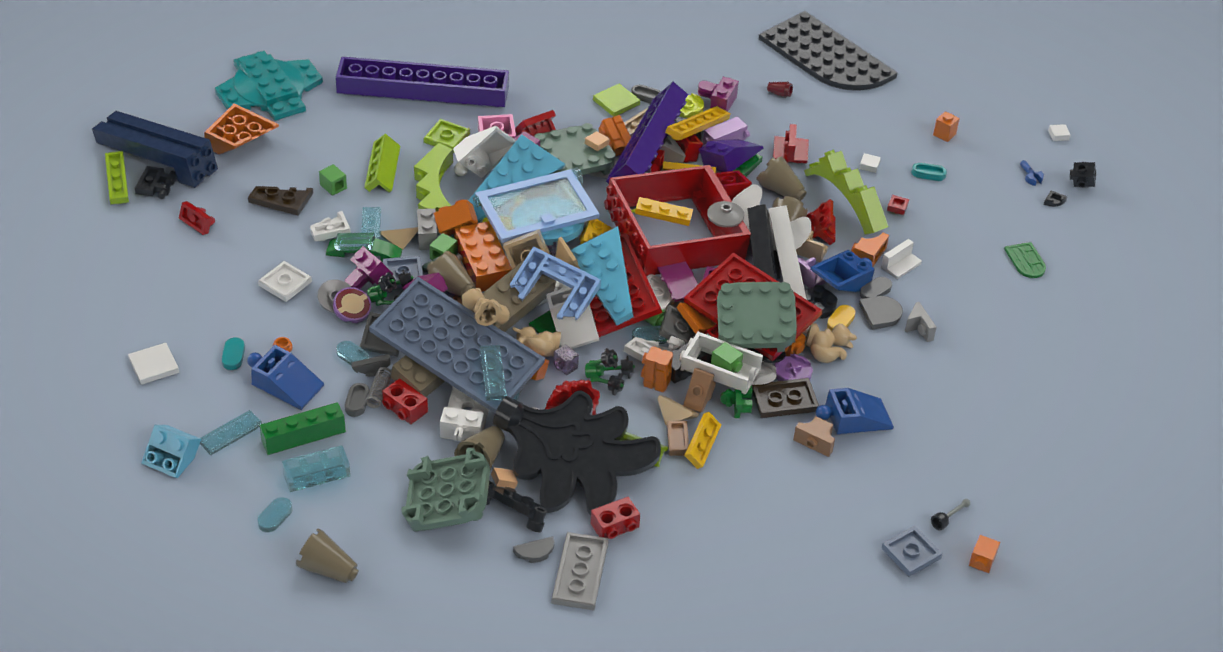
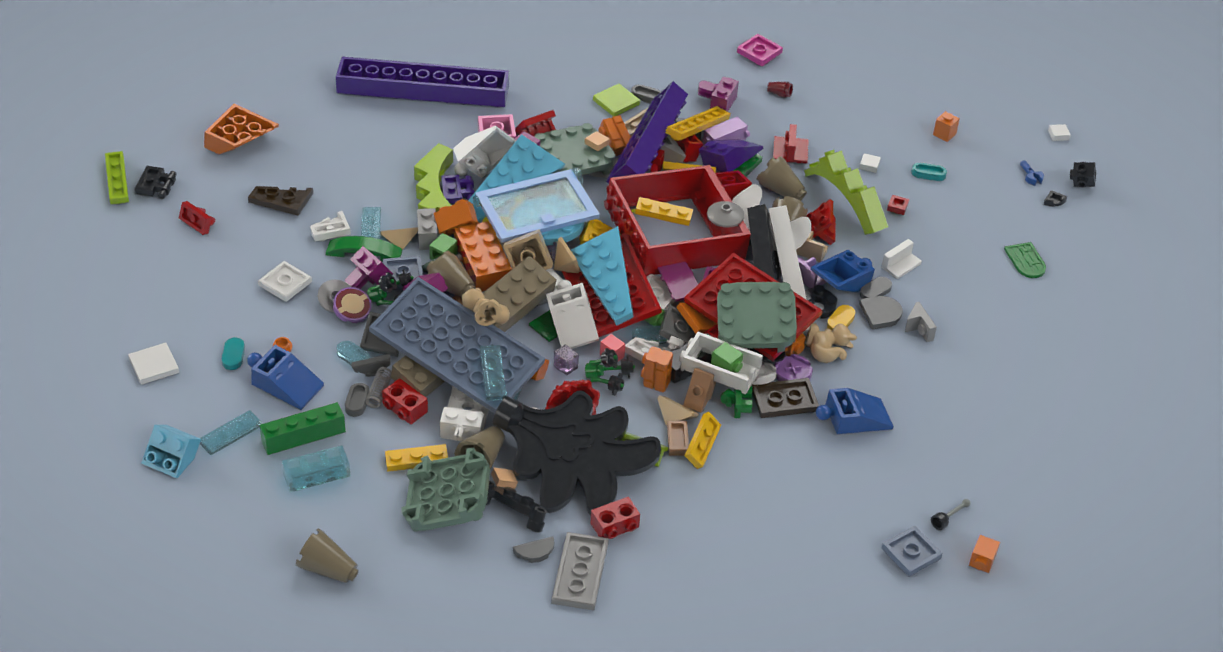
(185, 152): dark blue brick -> none
(269, 84): teal plate -> none
(274, 514): clear light blue tile -> none
(332, 179): bright green brick -> none
(354, 241): clear light blue tile -> none
(382, 164): lime panel -> none
(410, 457): none -> yellow plate
(446, 134): lime tile -> none
(452, 187): none -> dark purple plate
(539, 262): light blue wedge -> none
(542, 343): tan animal -> none
(614, 343): none -> coral plate
(694, 106): neon yellow tile -> none
(759, 50): none -> dark pink plate
(816, 435): medium nougat brick -> none
(826, 54): plate -> none
(871, 248): orange arch -> none

